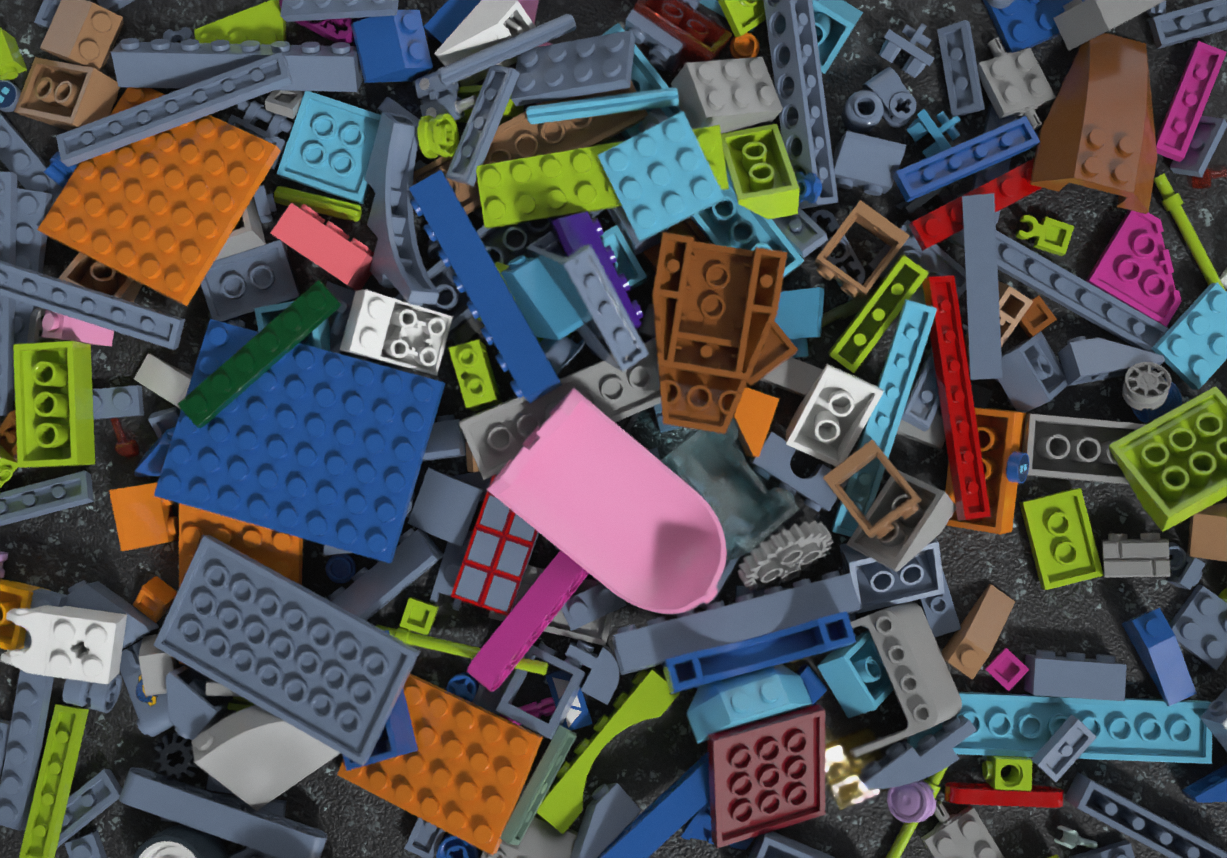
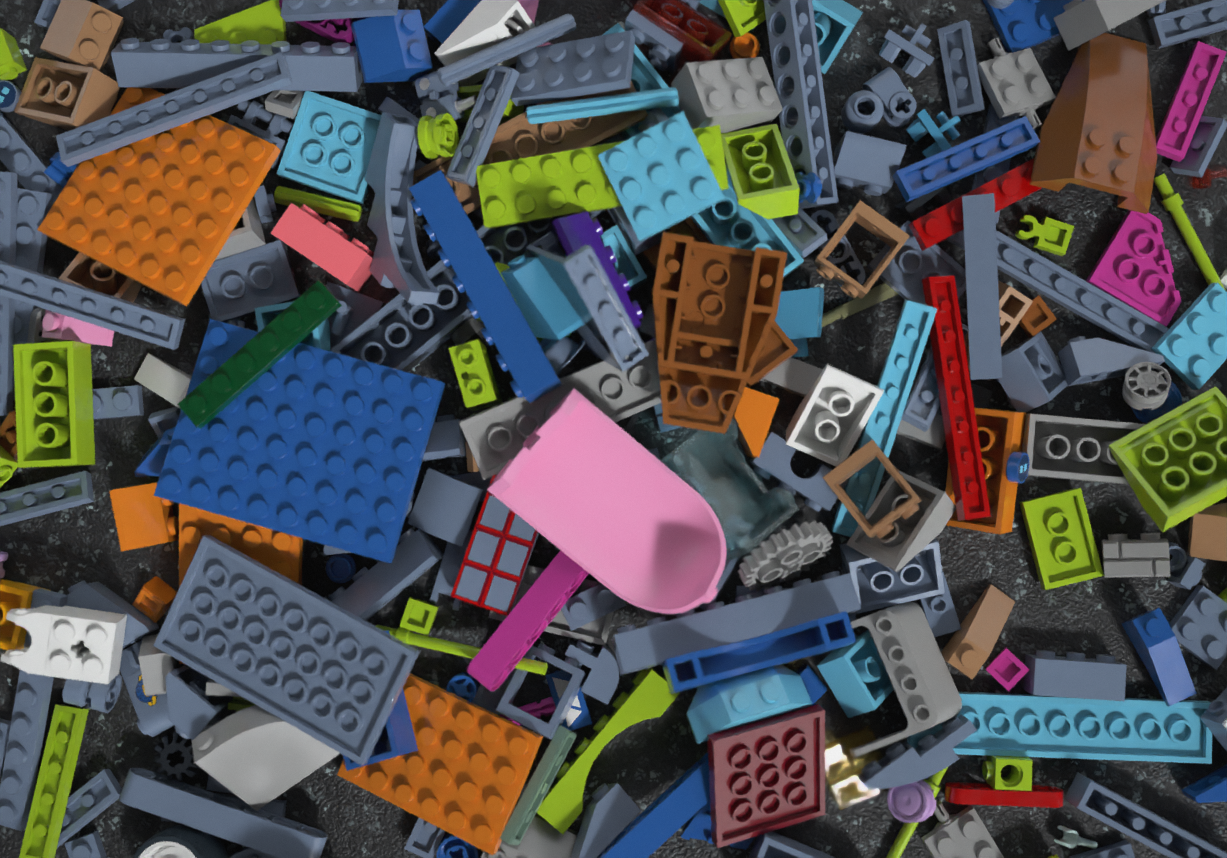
(124, 447): clear red hand -> none
(396, 332): white slope -> none
(878, 313): lime brick -> none
(1063, 748): sand blue plate -> none

